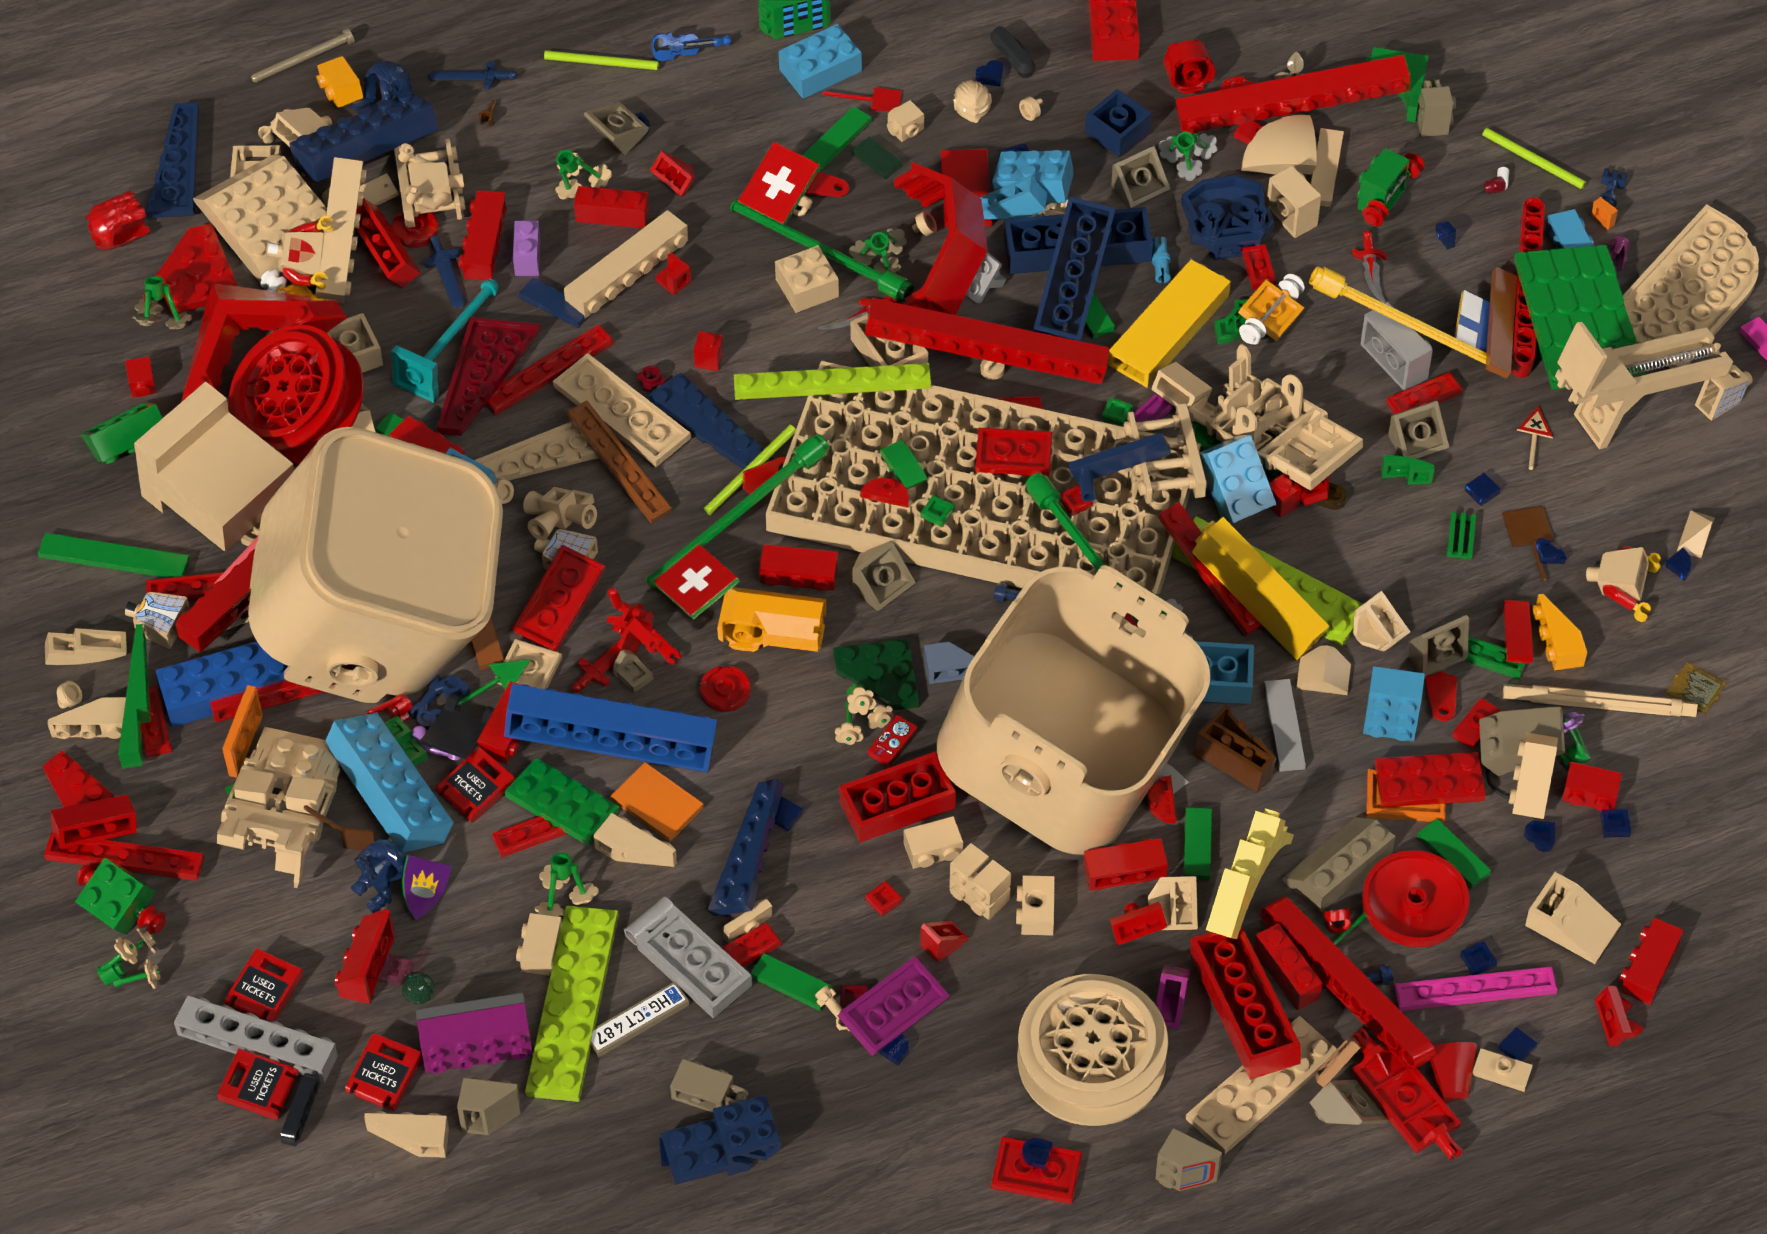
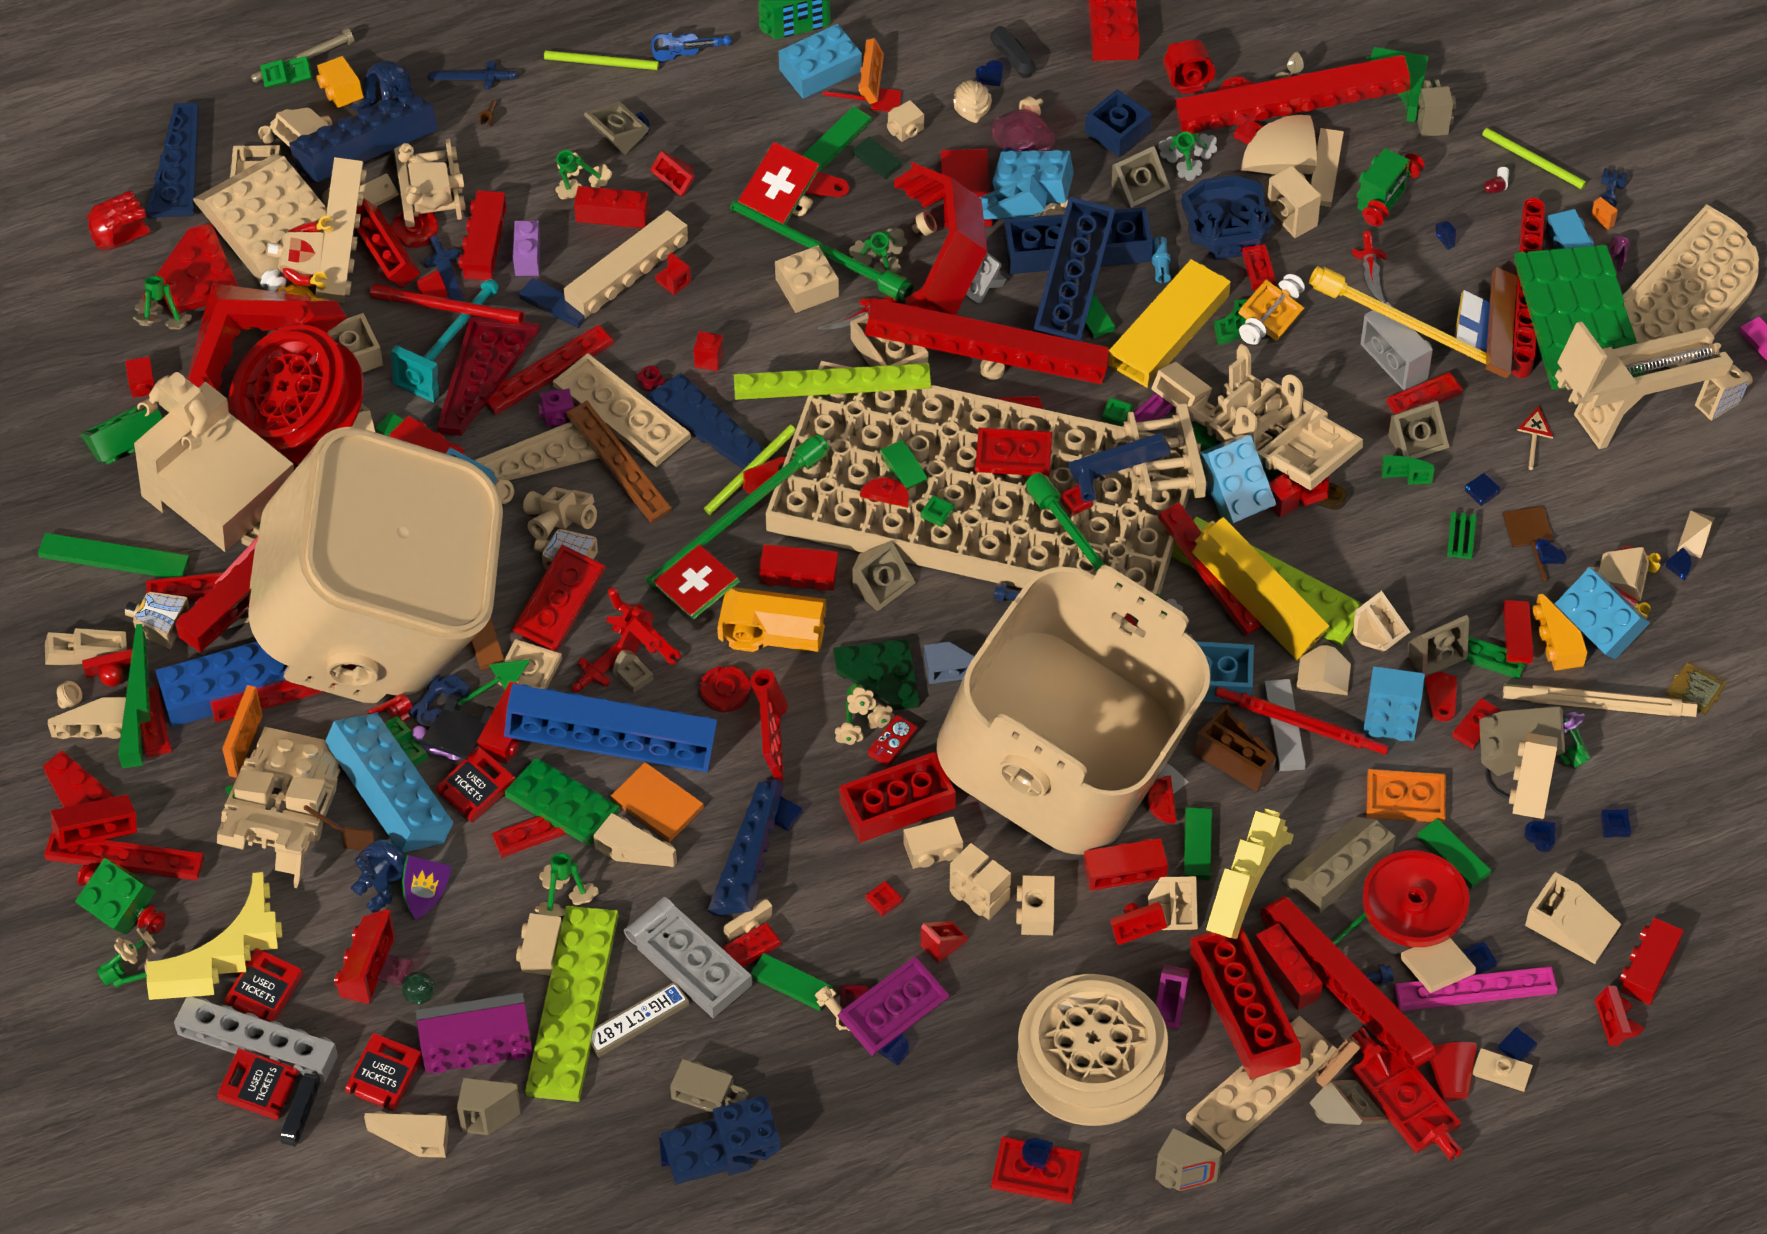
(108, 667): none -> red tile
(182, 401): none -> tan torso
(227, 953): none -> light yellow arch
(286, 73): none -> green slope
(432, 285): none -> red slope
(502, 314): none -> red piece
(555, 407): none -> magenta brick
(772, 707): none -> red piece
(871, 71): none -> orange plate
(1022, 130): none -> clear pink brick
(1301, 720): none -> red axle
(1337, 915): red tile -> none
(1429, 779): red plate -> none
(1438, 964): none -> tan tile
(1591, 787): red brick -> none
(1602, 613): none -> dark azure brick

